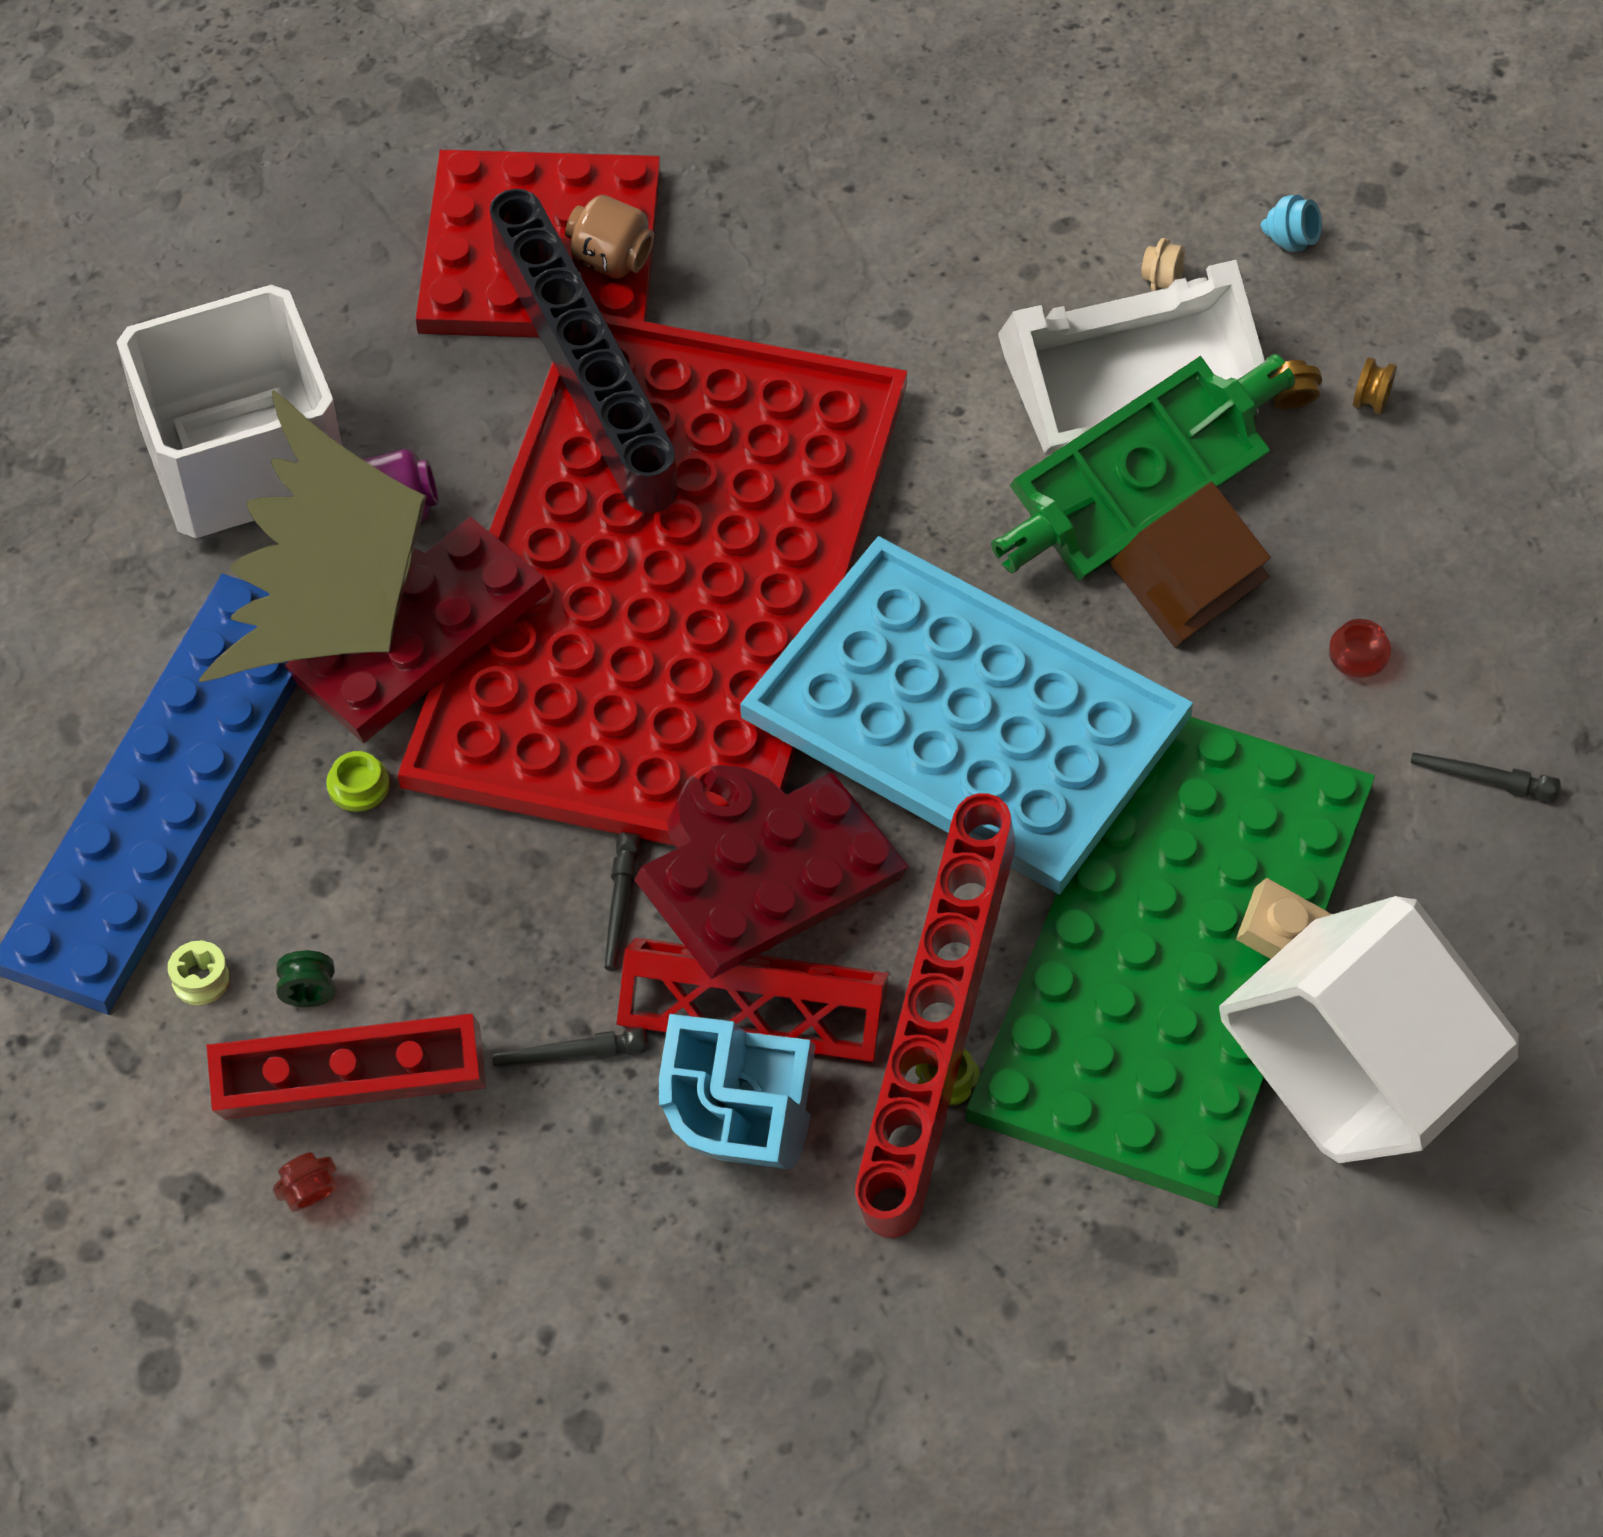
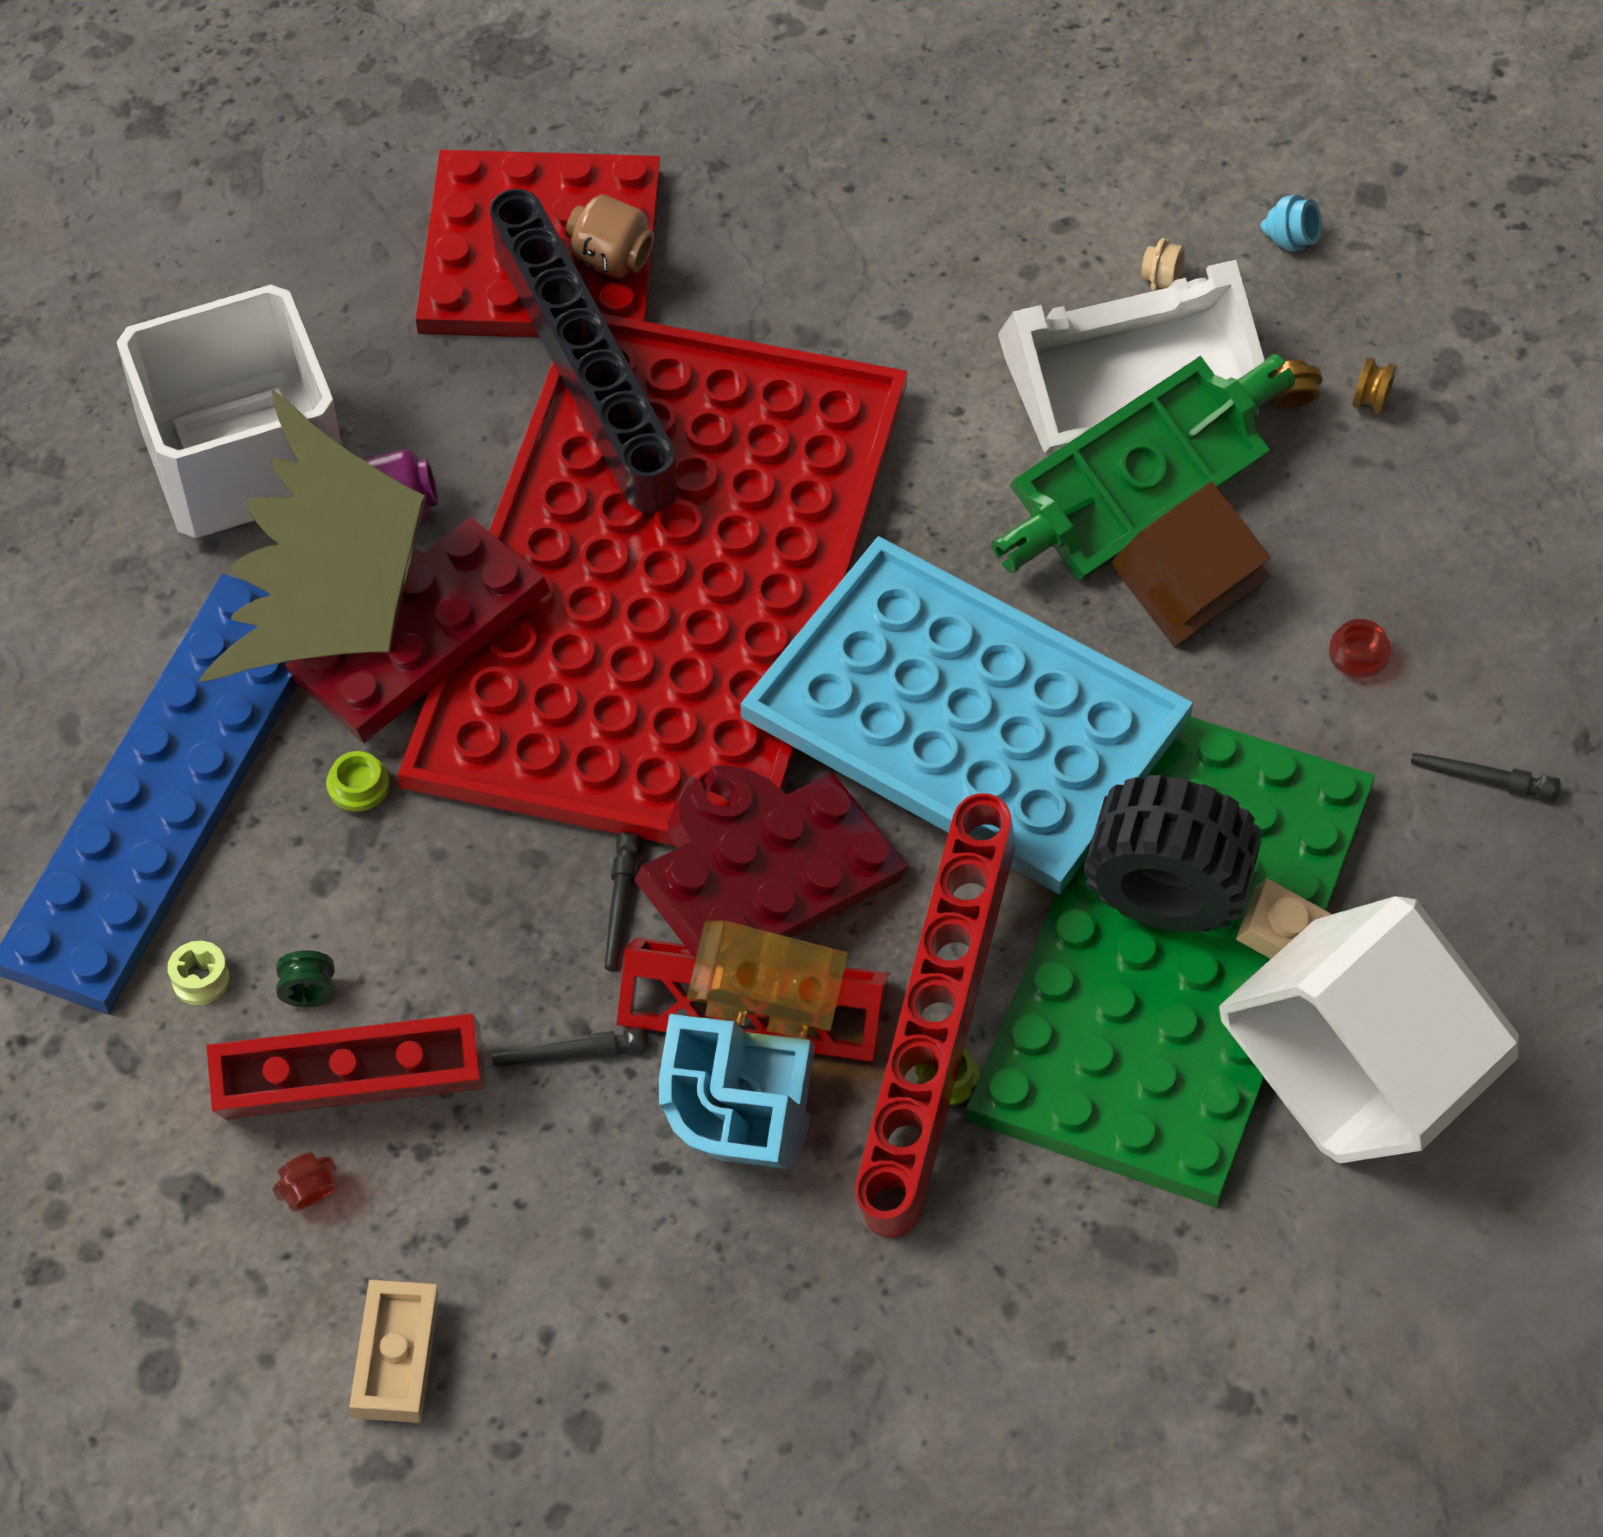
(394, 1351): none -> tan plate
(766, 977): none -> clear yellow brick
(1173, 854): none -> black tyre

